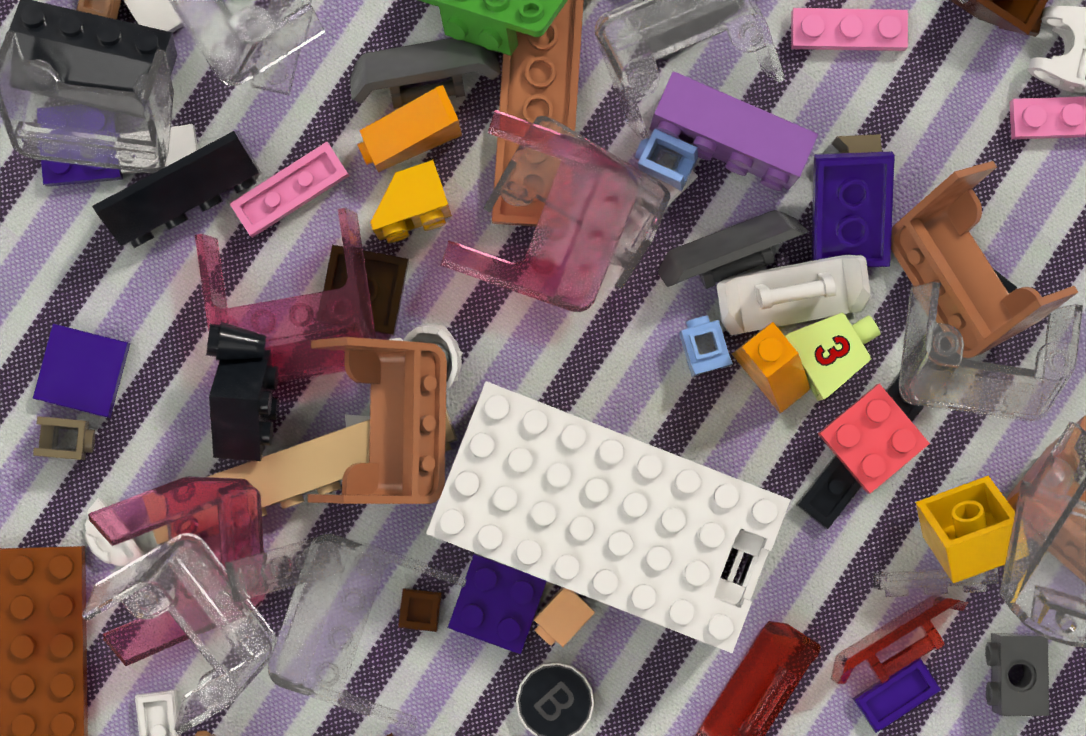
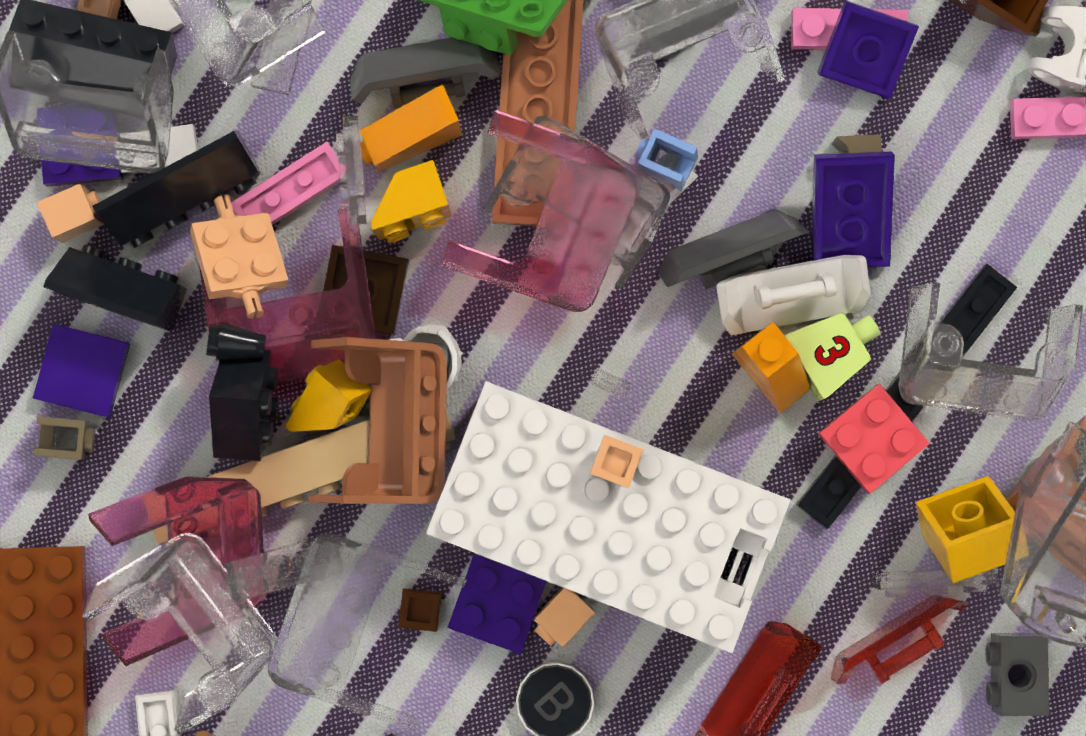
(70, 212): none -> light nougat brick
(118, 286): none -> black slope
(119, 554): white tile -> none
(238, 256): none -> light nougat plate
(328, 399): none -> yellow slope
(351, 170): none -> clear plate
(610, 383): none -> clear tile
(616, 461): none -> light nougat plate
(704, 346): light blue window -> none
(734, 132): medium lavender brick -> none
(867, 49): none -> dark purple tile
(904, 691): dark purple tile -> none
(937, 247): nougat windscreen -> none

